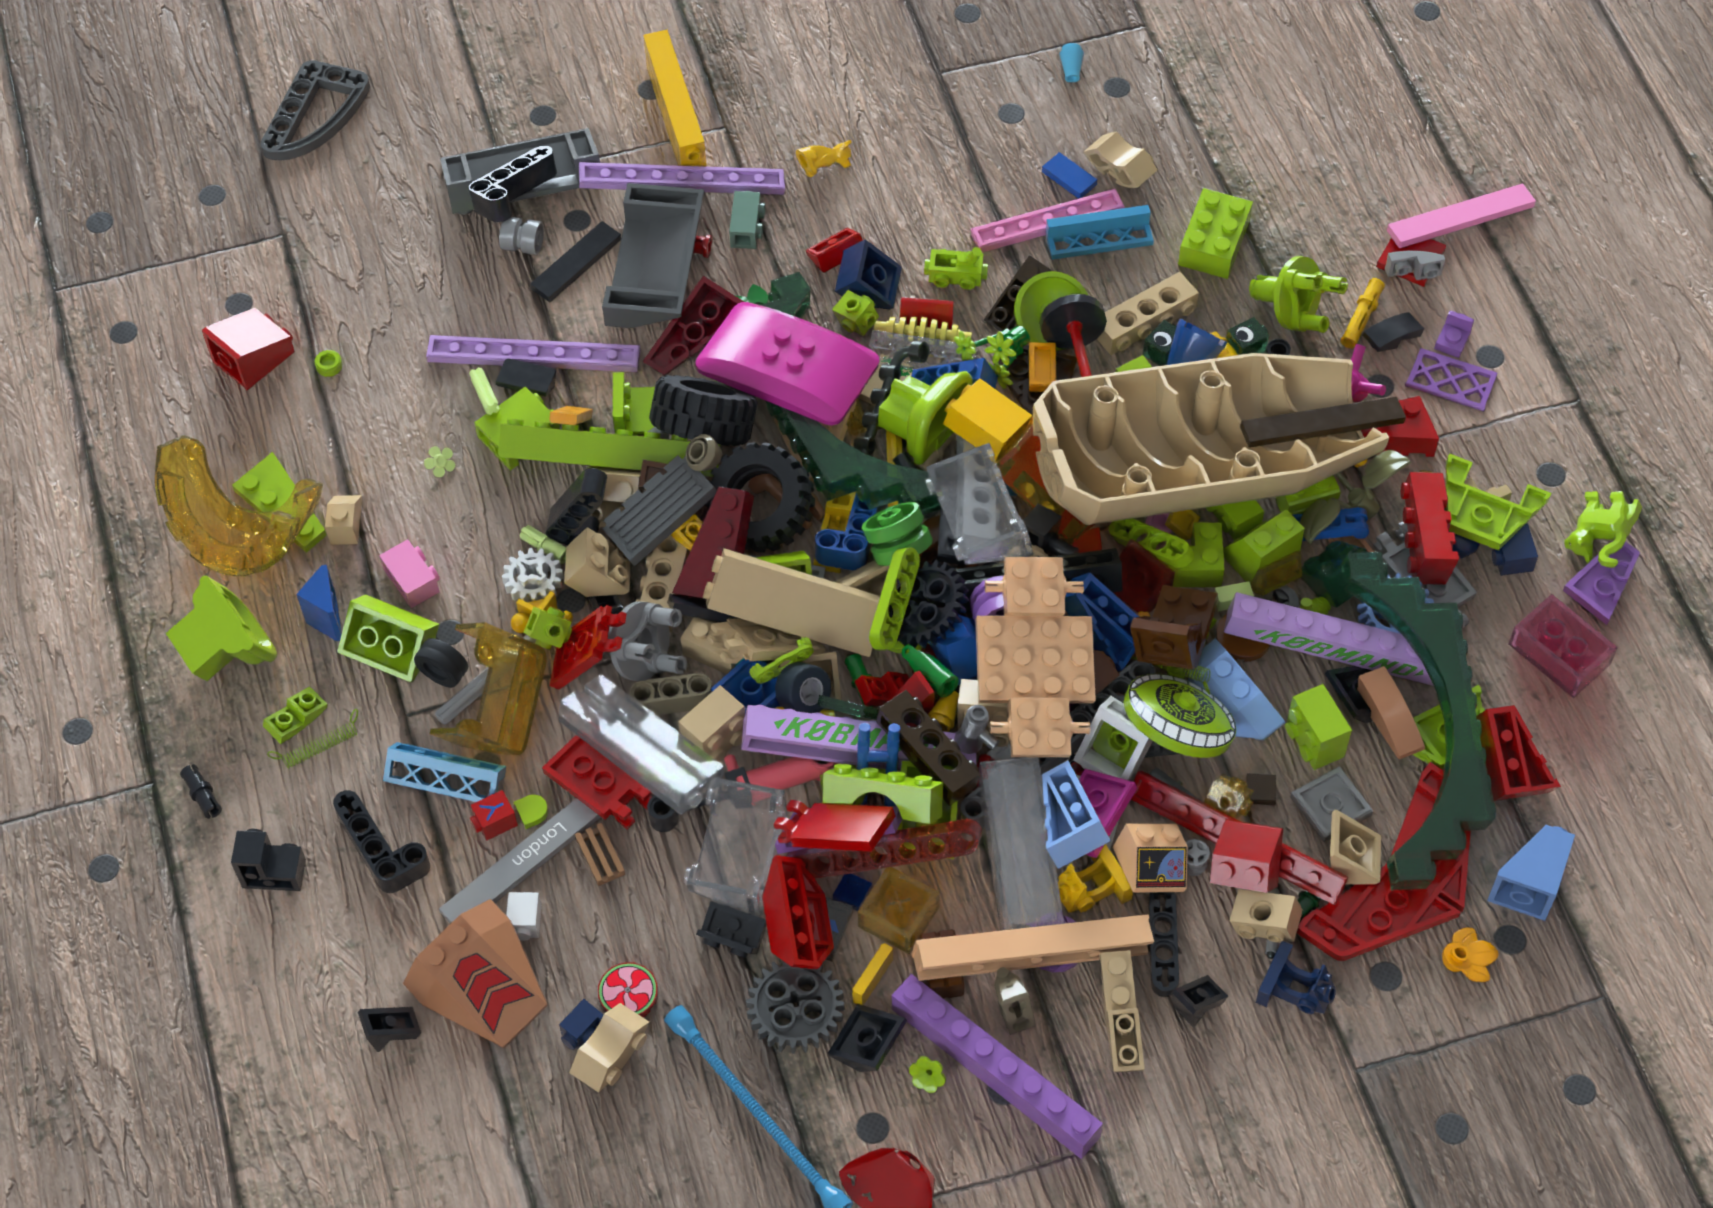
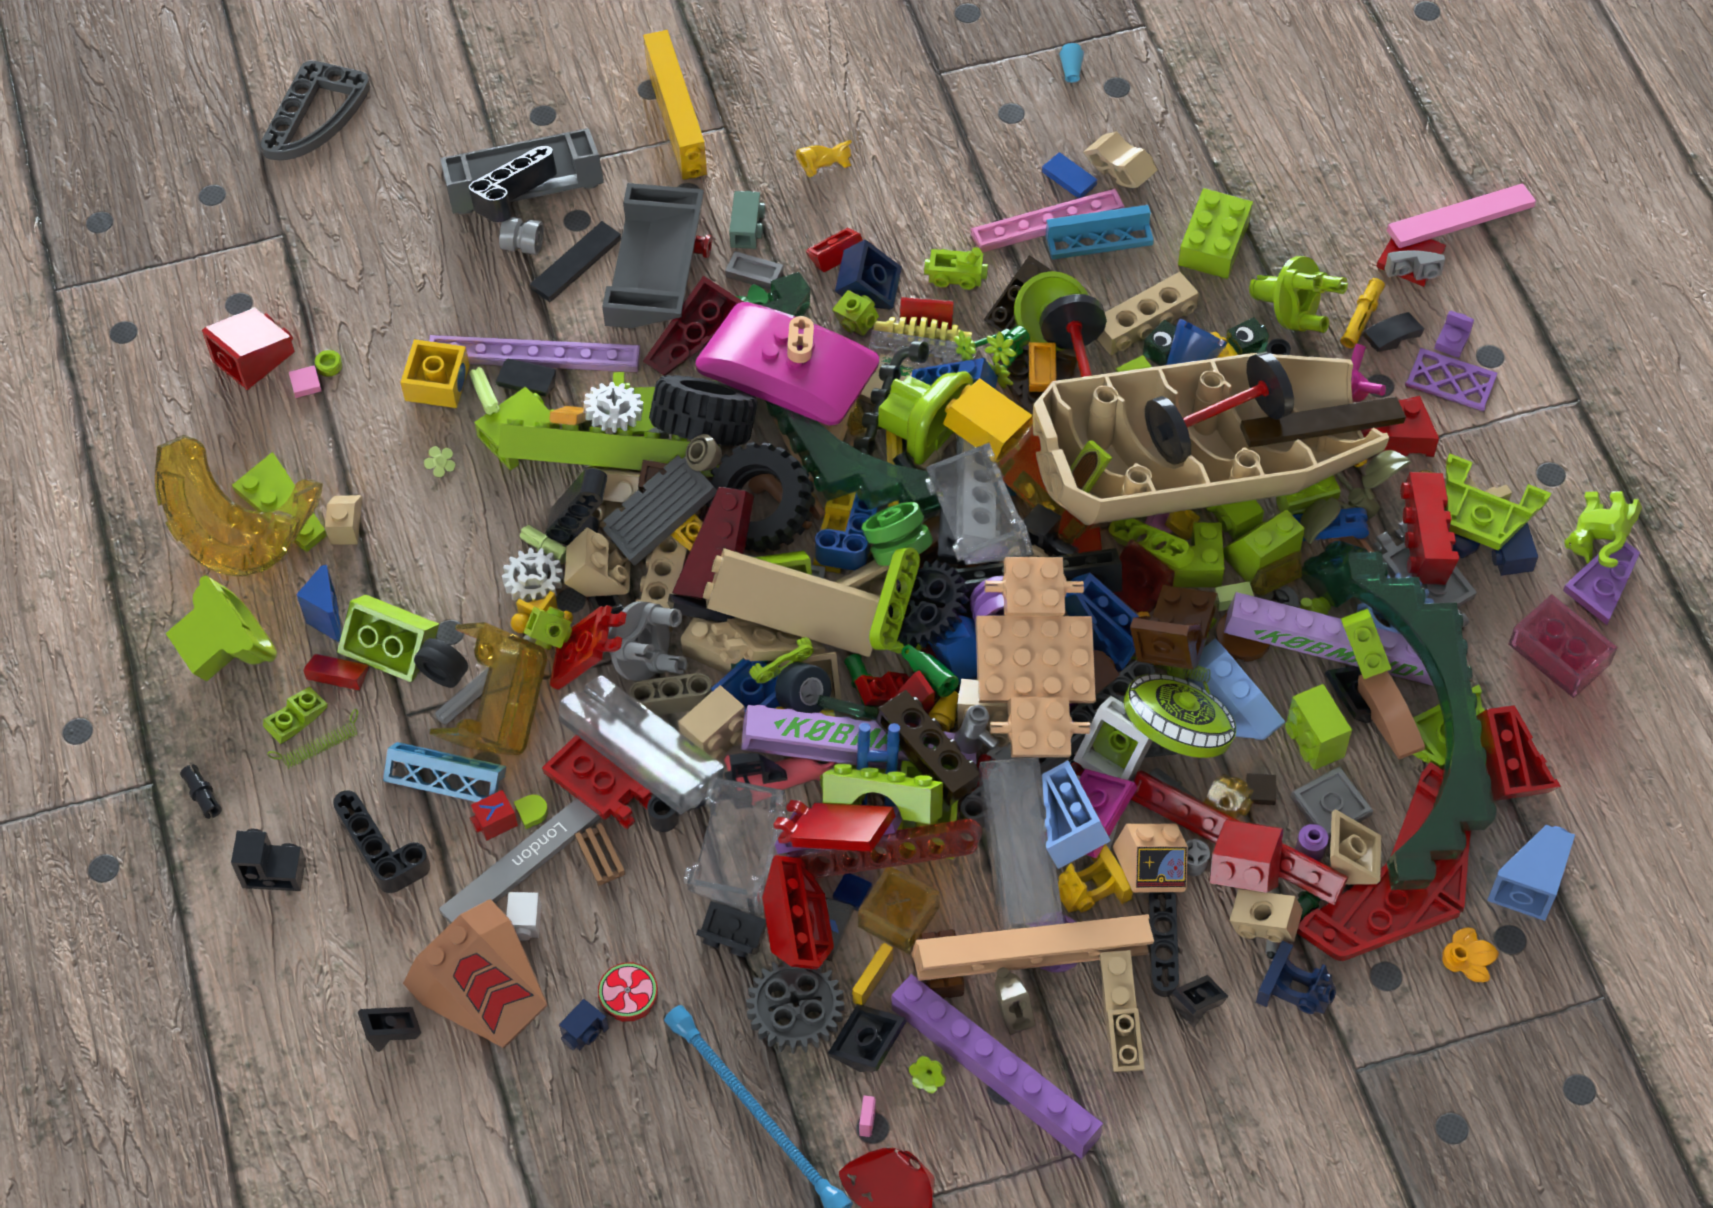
(305, 381): none -> bright pink tile
(336, 671): none -> red slope
(410, 573): bright pink brick -> none
(435, 373): none -> yellow brick
(609, 1047): tan brick -> none
(613, 407): none -> white gear
(696, 177): lavender tile -> none
(753, 270): none -> light grey tile
(753, 764): none -> black slope
(795, 339): none -> light nougat beam
(867, 1116): none -> bright pink tile
(1089, 466): none -> tile
(1267, 385): none -> black piece
(1312, 841): none -> medium lavender brick
(1366, 643): none -> lime brick

